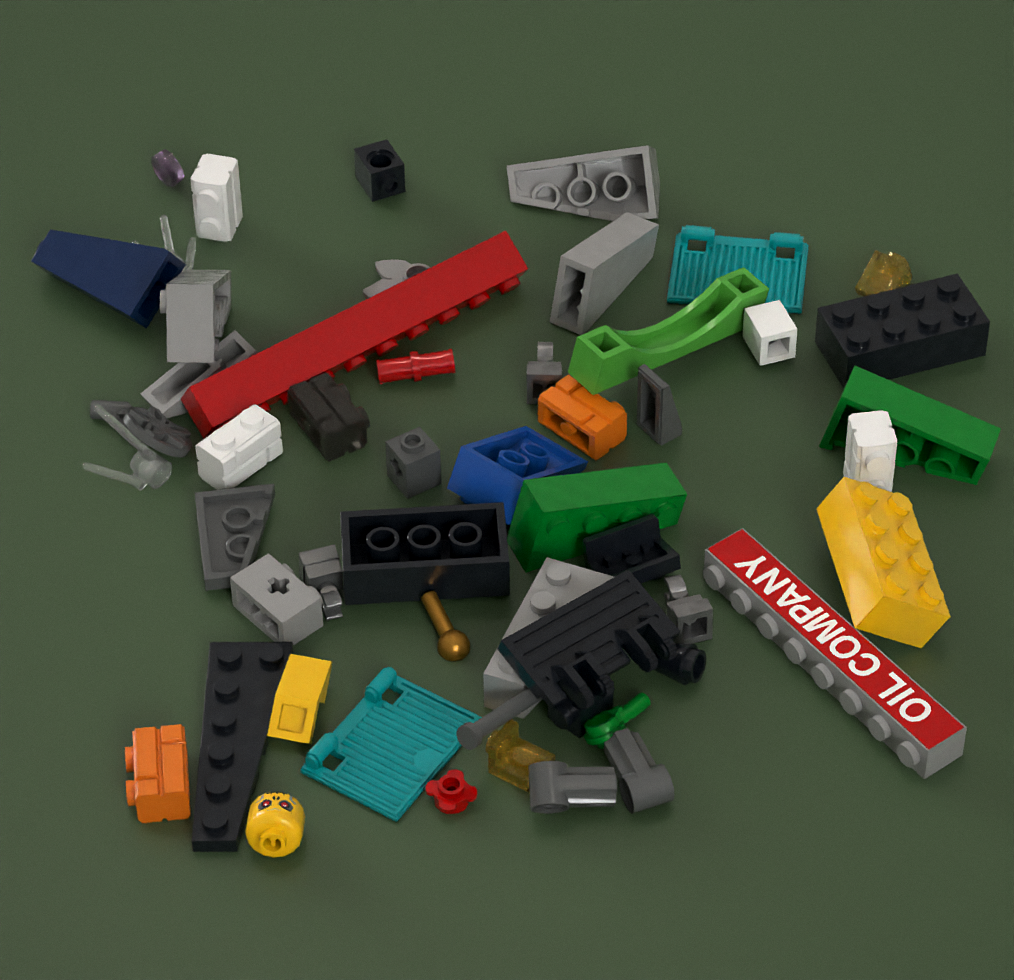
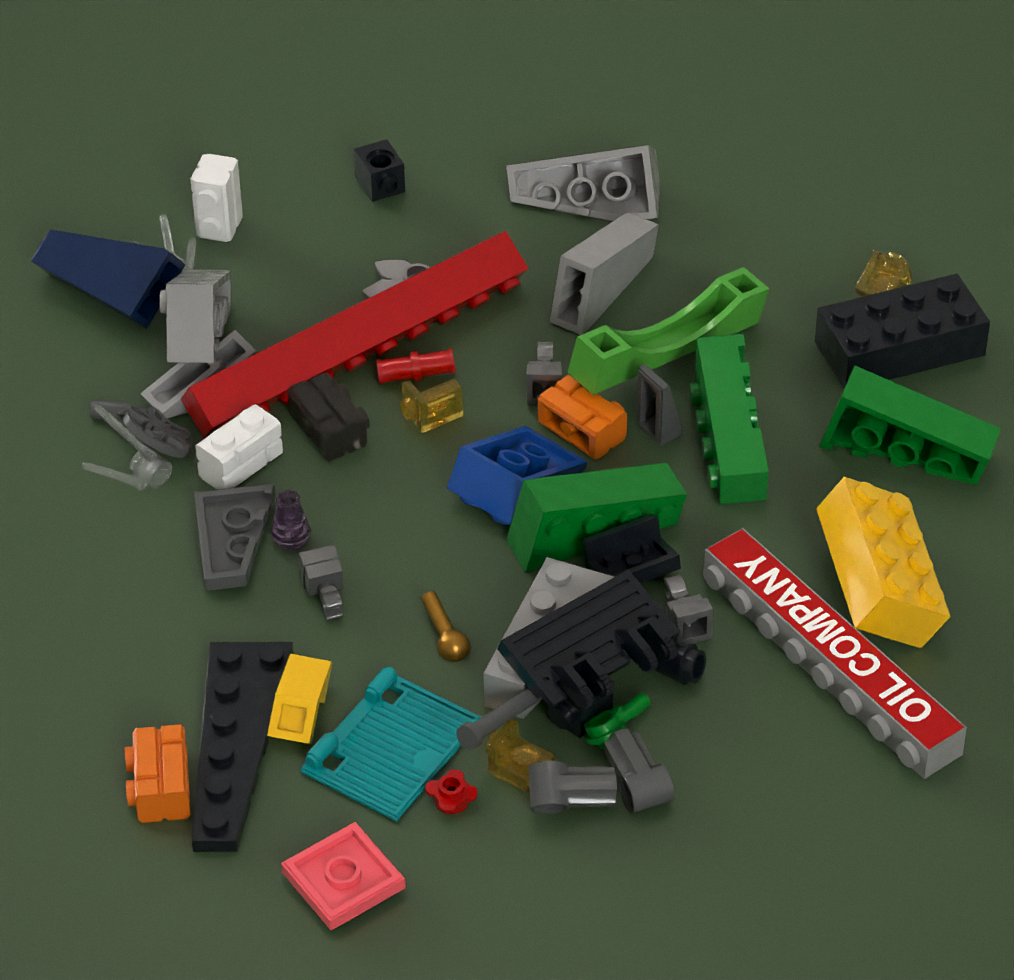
(167, 168): clear purple tile -> none
(275, 821): yellow head -> none
(277, 600): light grey brick -> none
(290, 524): none -> clear purple cone
(343, 875): none -> coral plate
(413, 462): dark grey brick -> none
(423, 550): black brick -> none
(432, 406): none -> clear yellow bracket
(696, 270): teal window -> none
(728, 420): none -> green wedge
(769, 332): white brick -> none
(870, 449): white brick -> none

